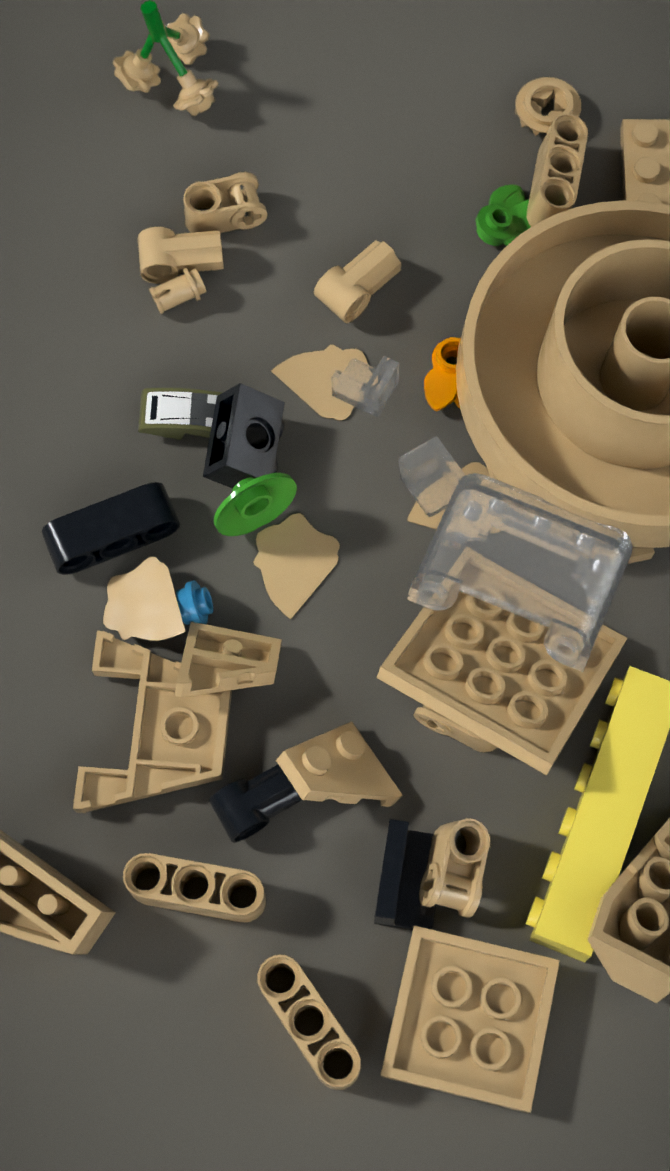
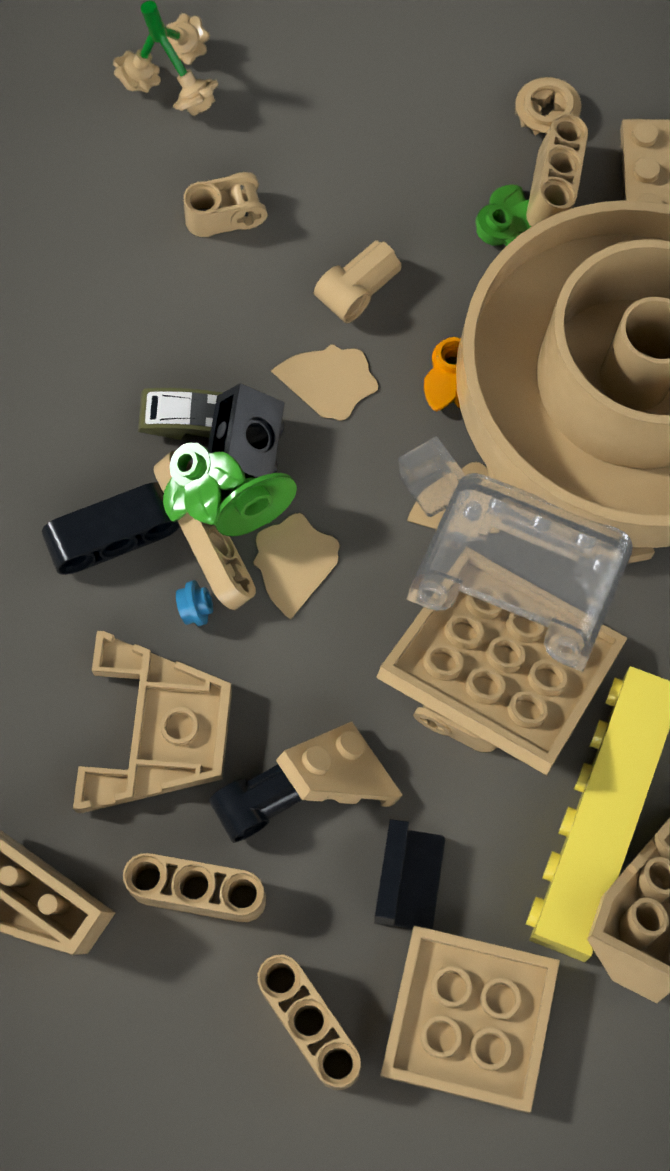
(143, 603): tan sticker -> none
(167, 254): tan piece -> none
(178, 290): tan pin -> none
(201, 486): none -> bright green plate
(213, 551): none -> tan beam
(225, 660): tan wing -> none
(365, 385): clear panel -> none
(455, 877): tan piece -> none

